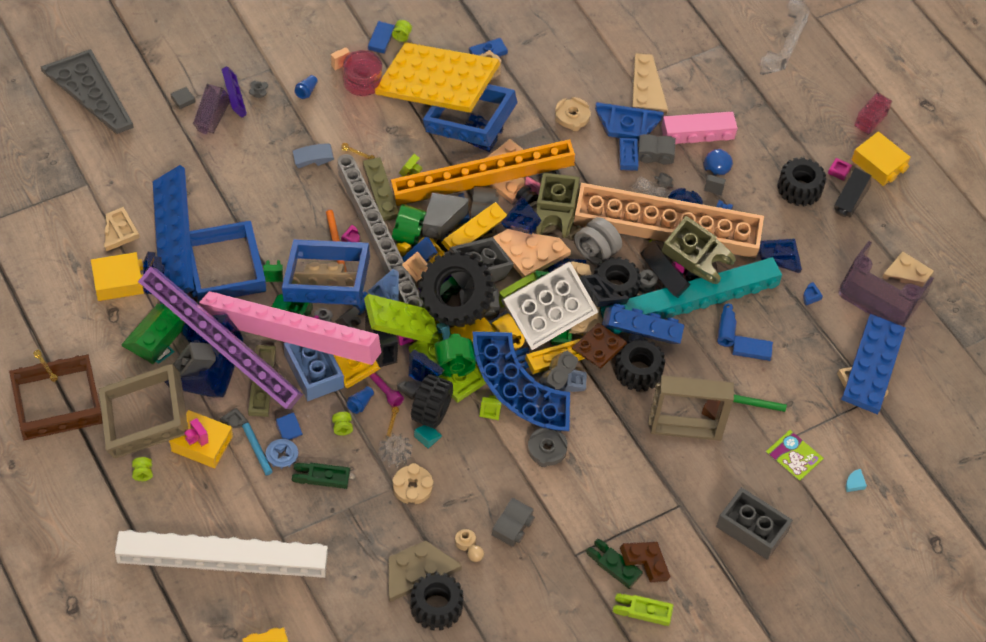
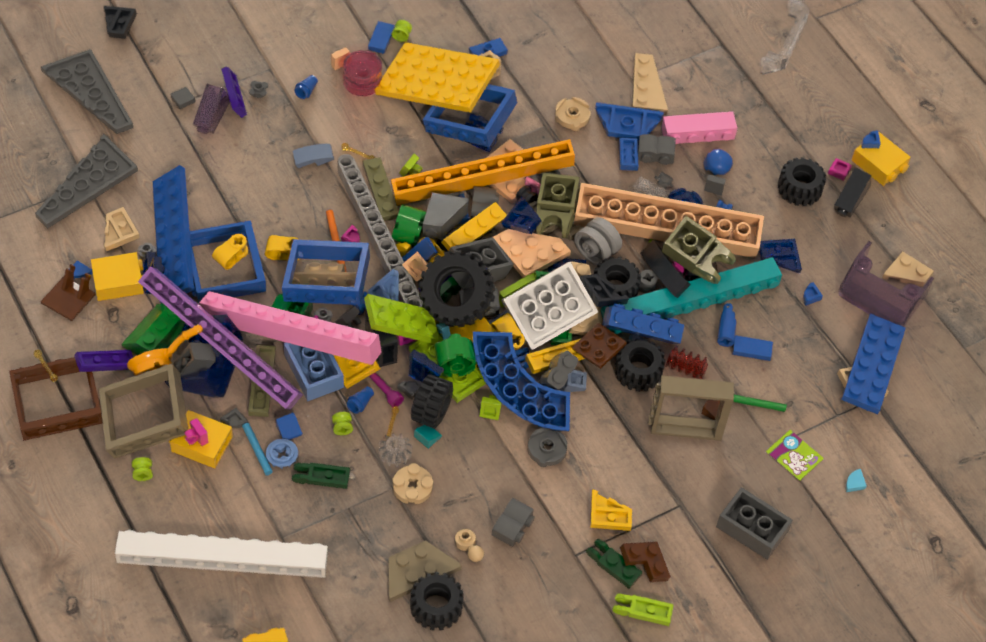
(68, 296): none -> reddish brown plate
(81, 269): none -> blue tile
(89, 179): none -> dark grey wing
(103, 360): none -> dark purple tile
(119, 21): none -> black wing
(147, 246): none -> flat silver plate
(157, 358): none -> light orange piece
(230, 253): none -> yellow piece
(273, 273): green tile -> none
(279, 247): none -> yellow piece
(609, 513): none -> yellow wing
(687, 362): none -> clear red piece
(871, 140): none -> blue tile
(873, 113): clear pink brick -> none

